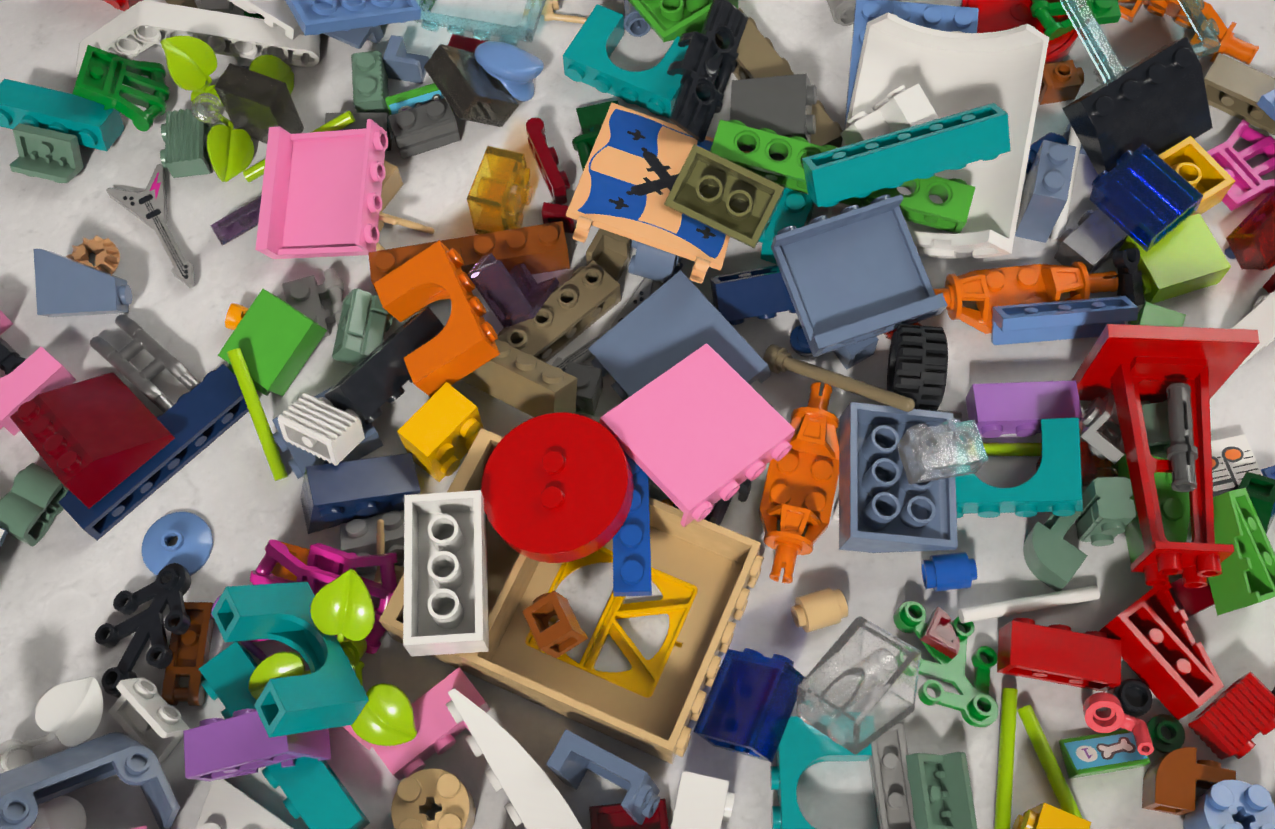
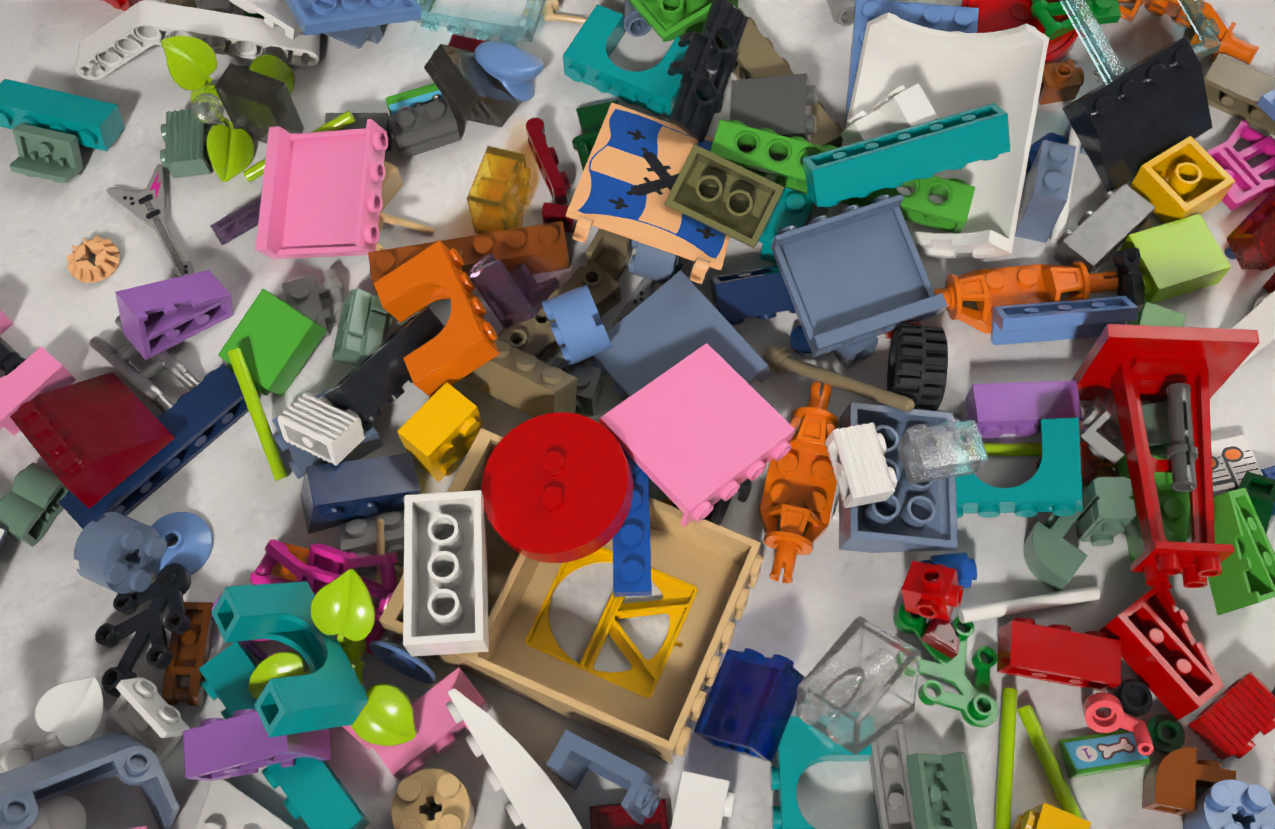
(76, 289): sand blue slope -> none
(103, 79): green plate -> none
(119, 553): none -> sand blue brick
(172, 310): none -> medium lavender wedge
(234, 315): light orange hinge -> none
(369, 82): sand green brick -> none
(399, 659): none -> medium blue dish
(403, 65): sand blue panel -> none
(553, 636): dark orange brick -> none
(577, 325): none -> medium blue brick
(819, 609): tan brick -> none
(860, 465): none -> white brick
(931, 590): none -> red brick
(1144, 196): clear blue brick -> none
(1191, 599): dark red tile -> none

